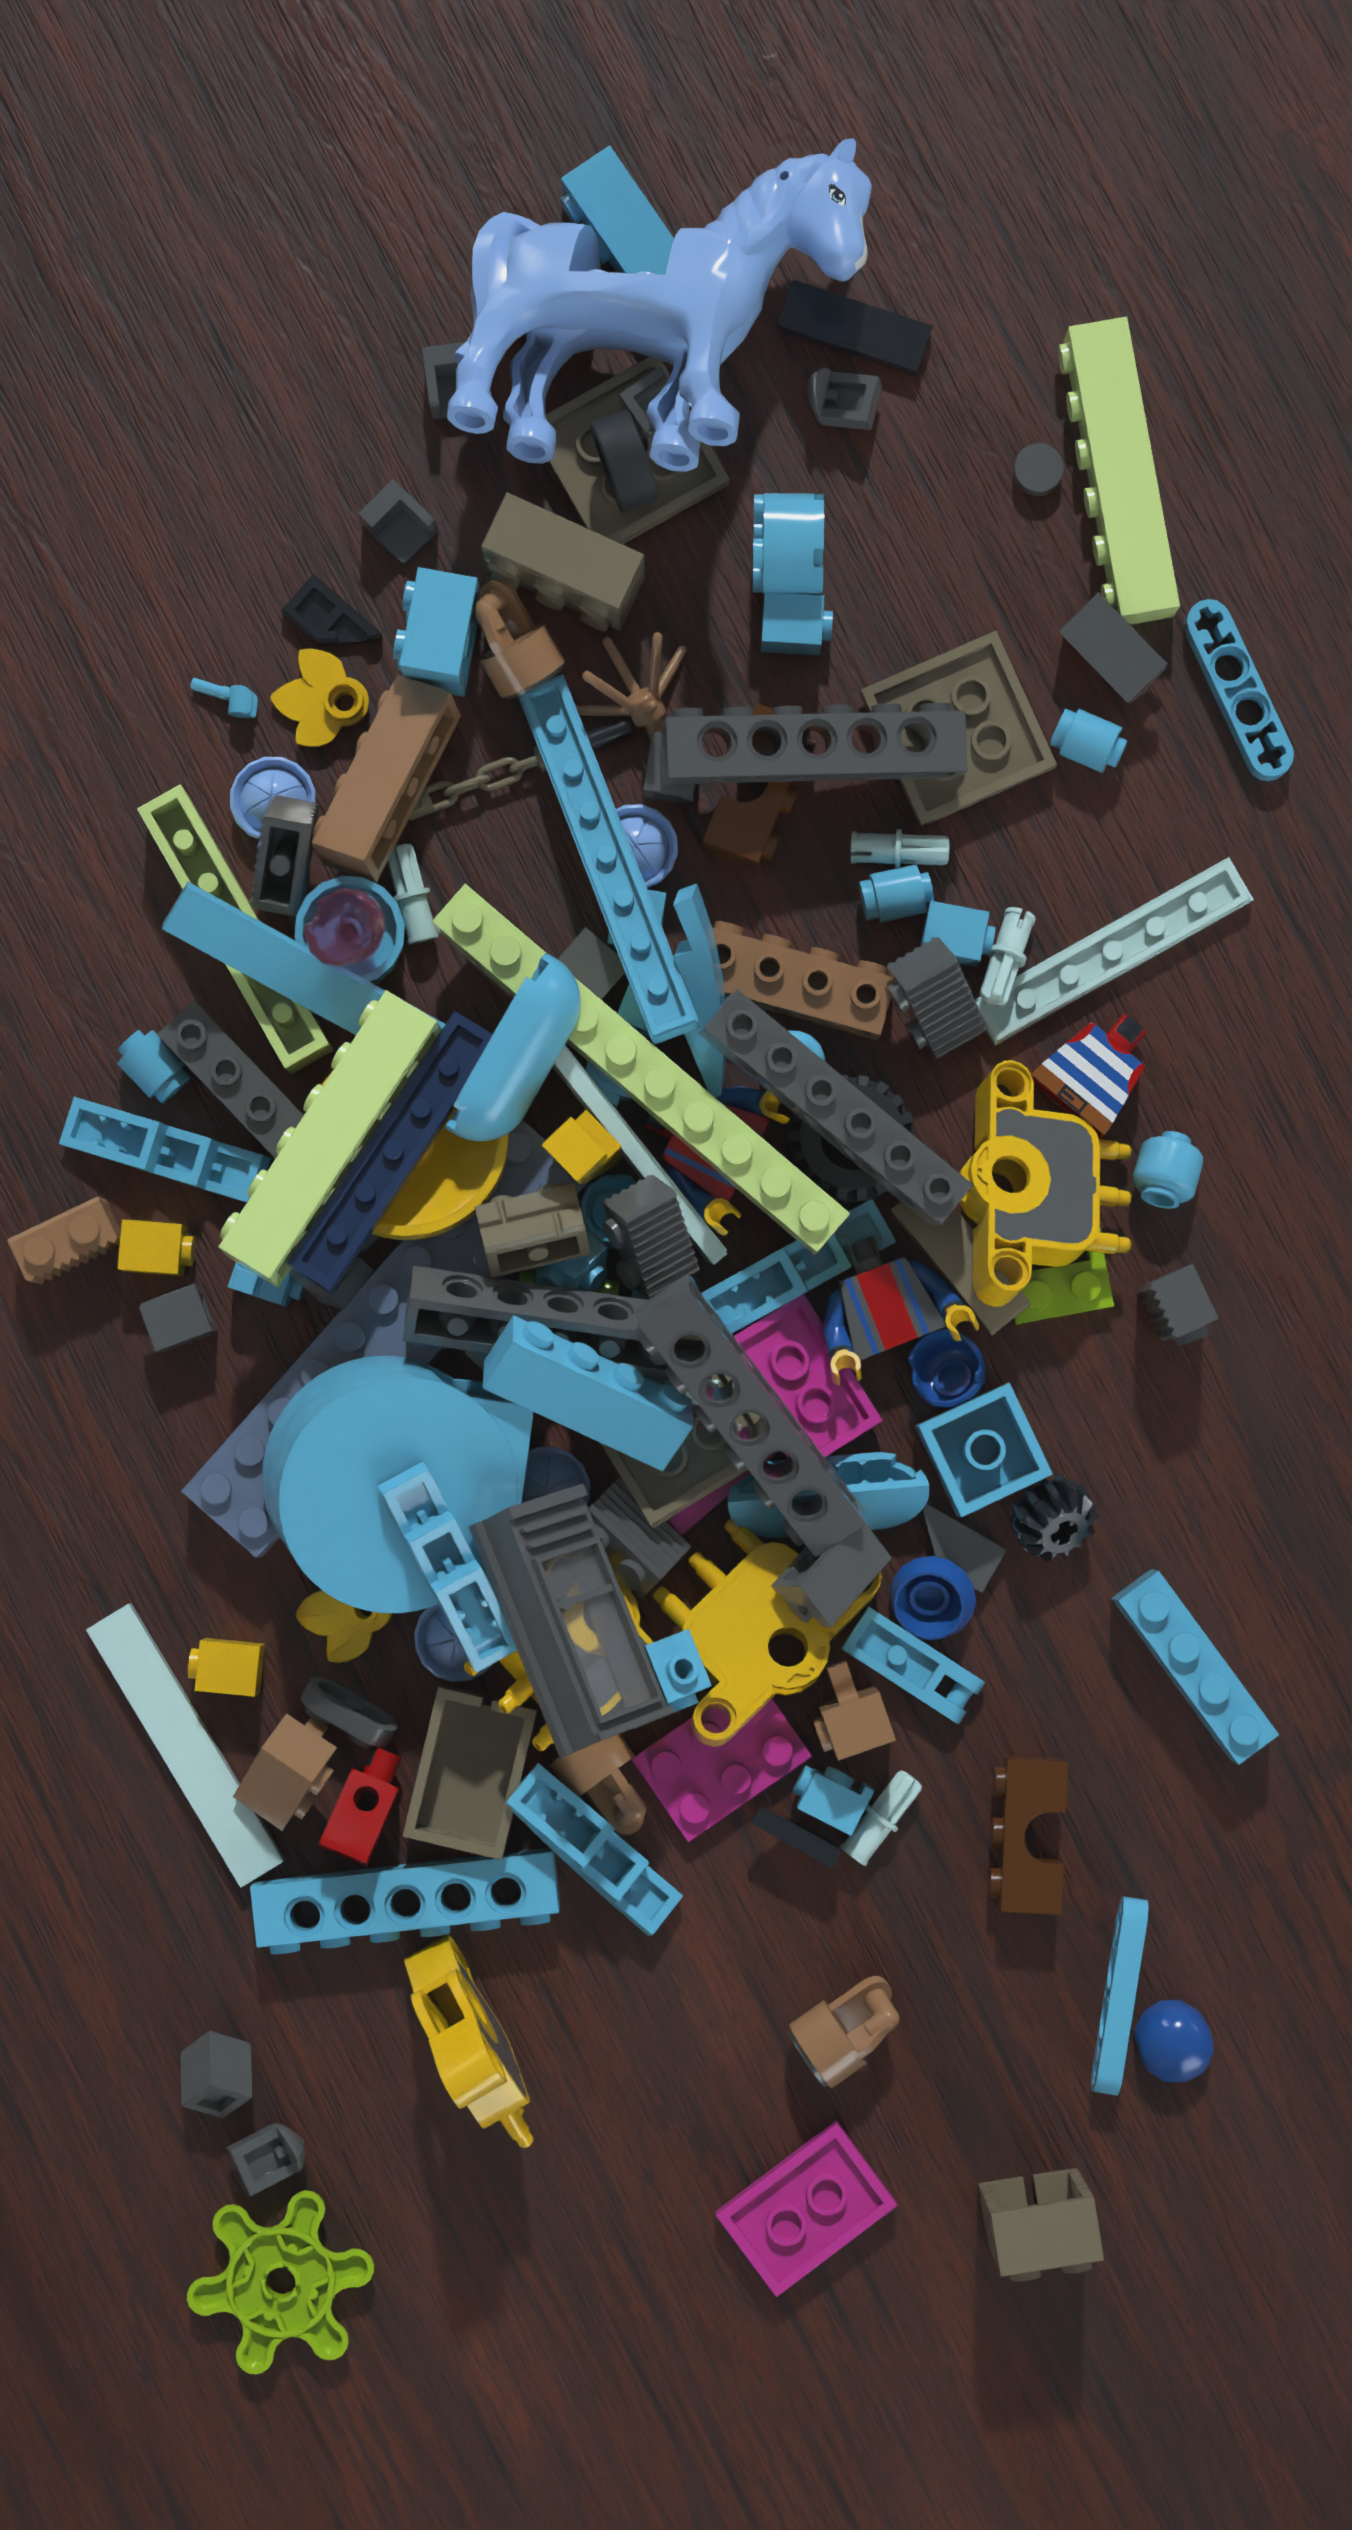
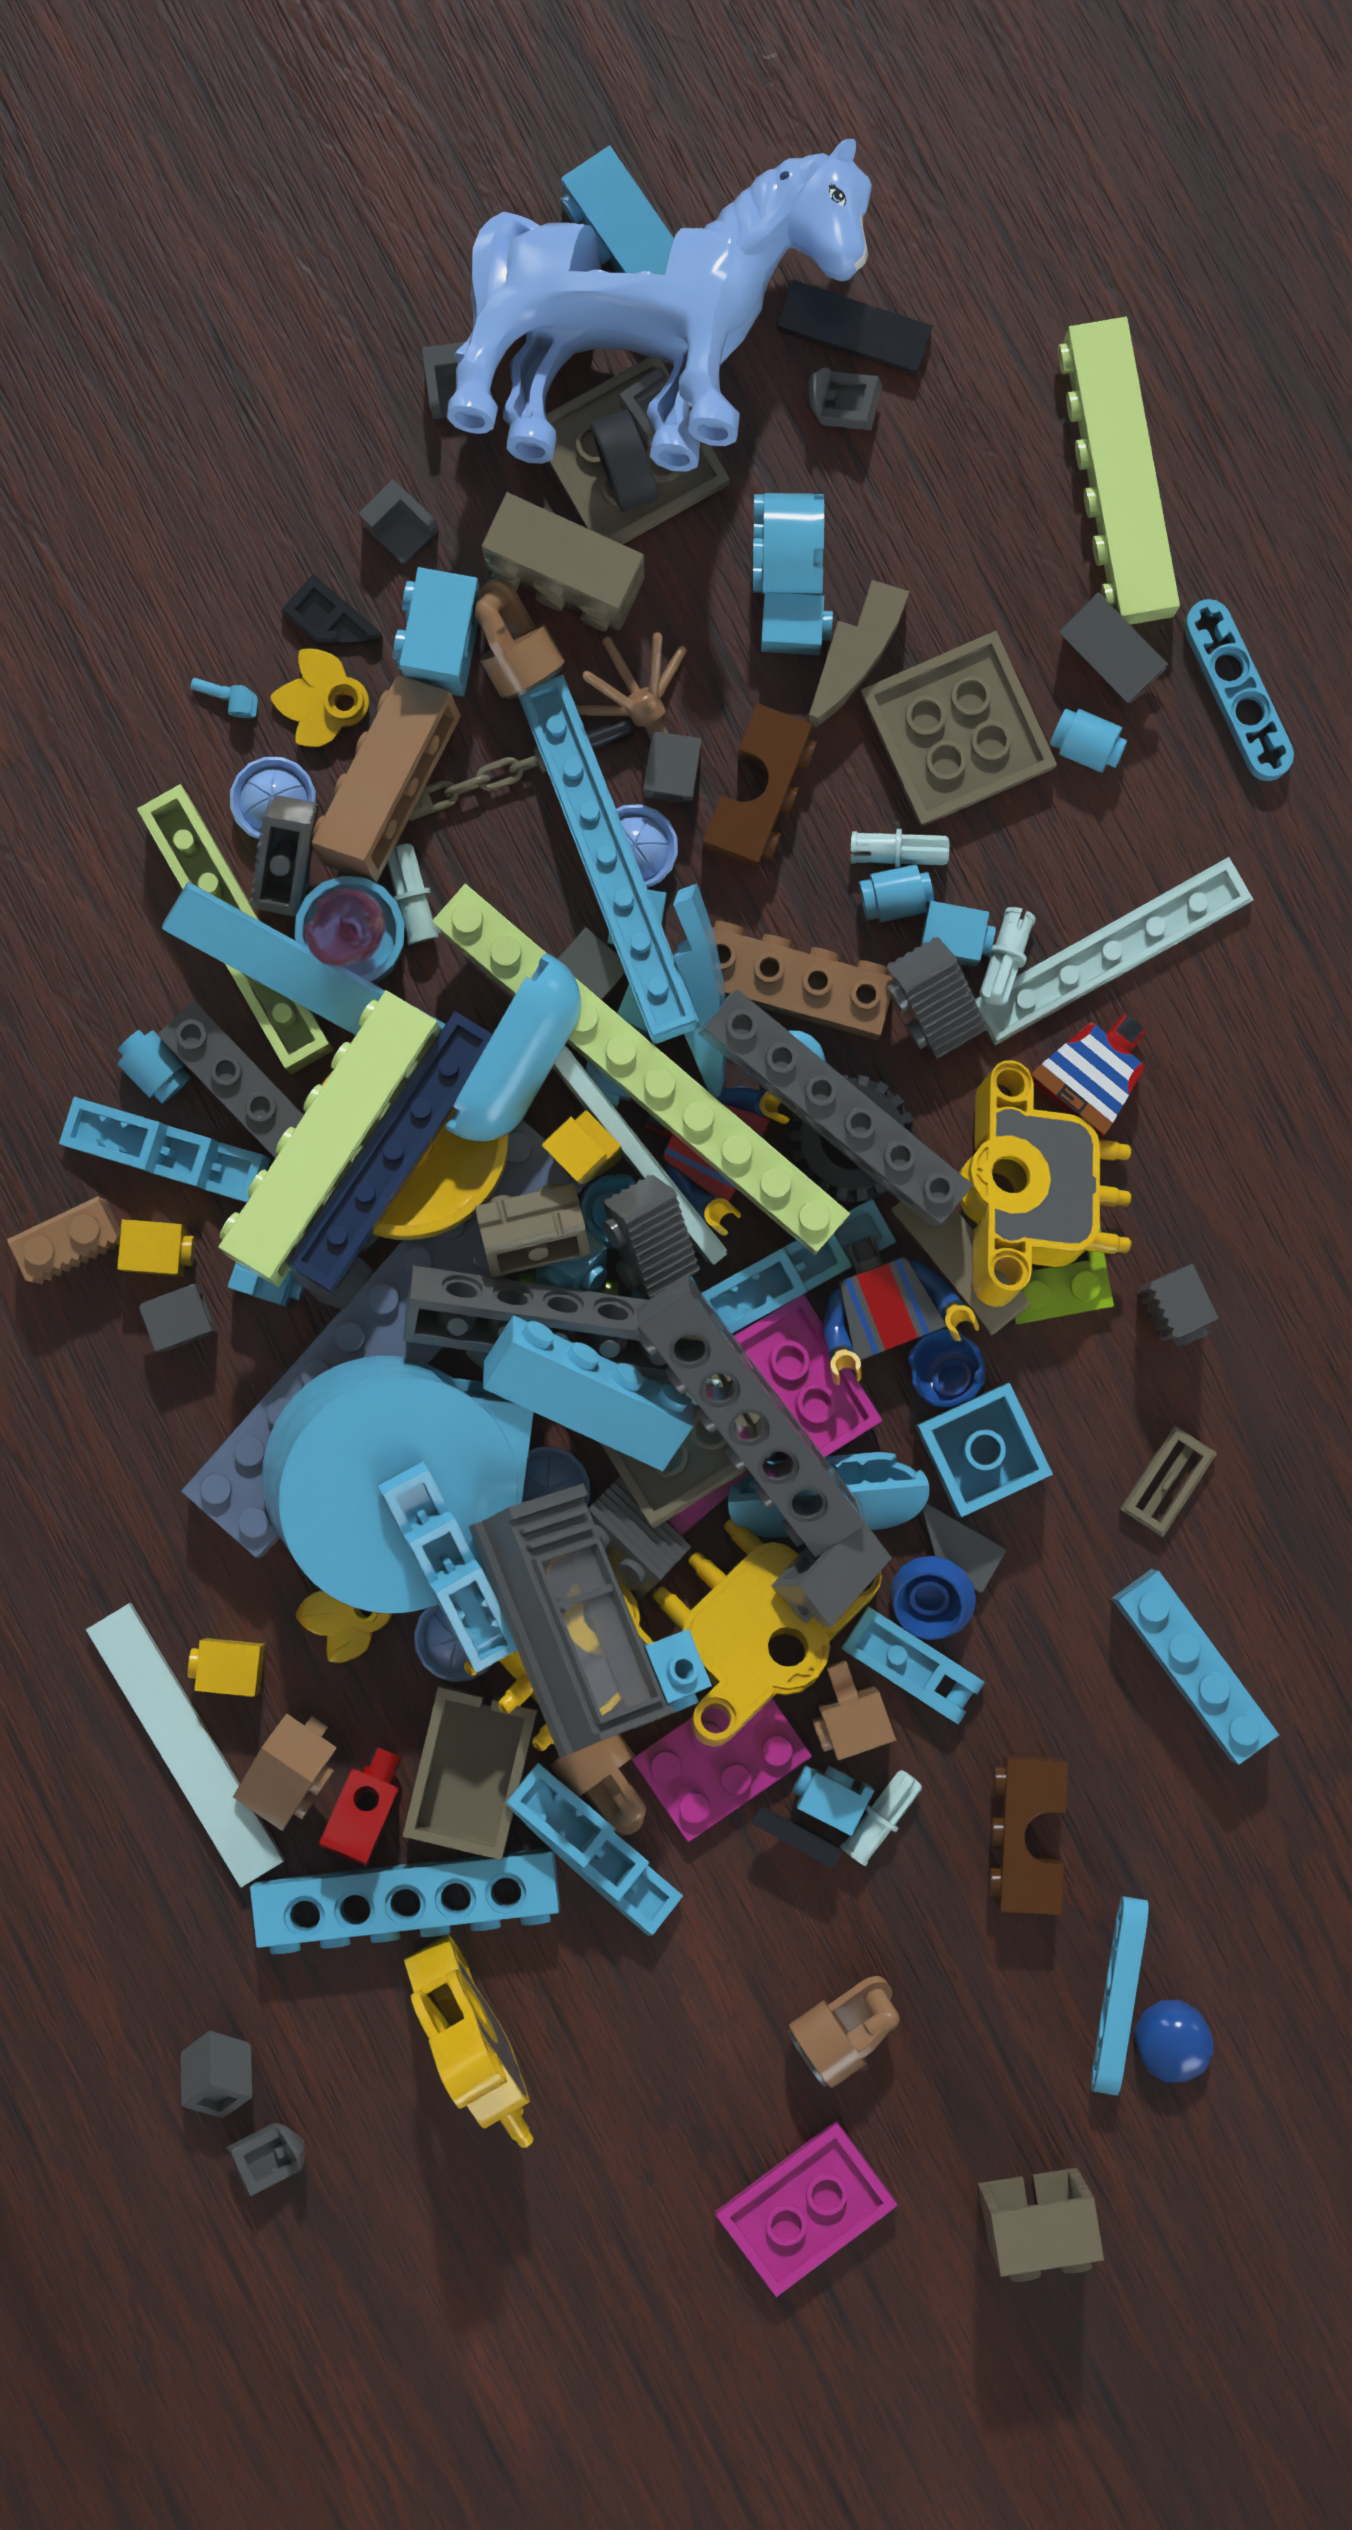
(275, 2316): lime plate -> none
(334, 1704): dark grey plate -> none
(687, 762): dark grey brick -> none
(857, 649): none -> dark tan slope
(1038, 469): dark grey tile -> none
(1053, 1518): black gear -> none
(1151, 1470): none -> dark tan tile
(1167, 1170): medium azure head -> none

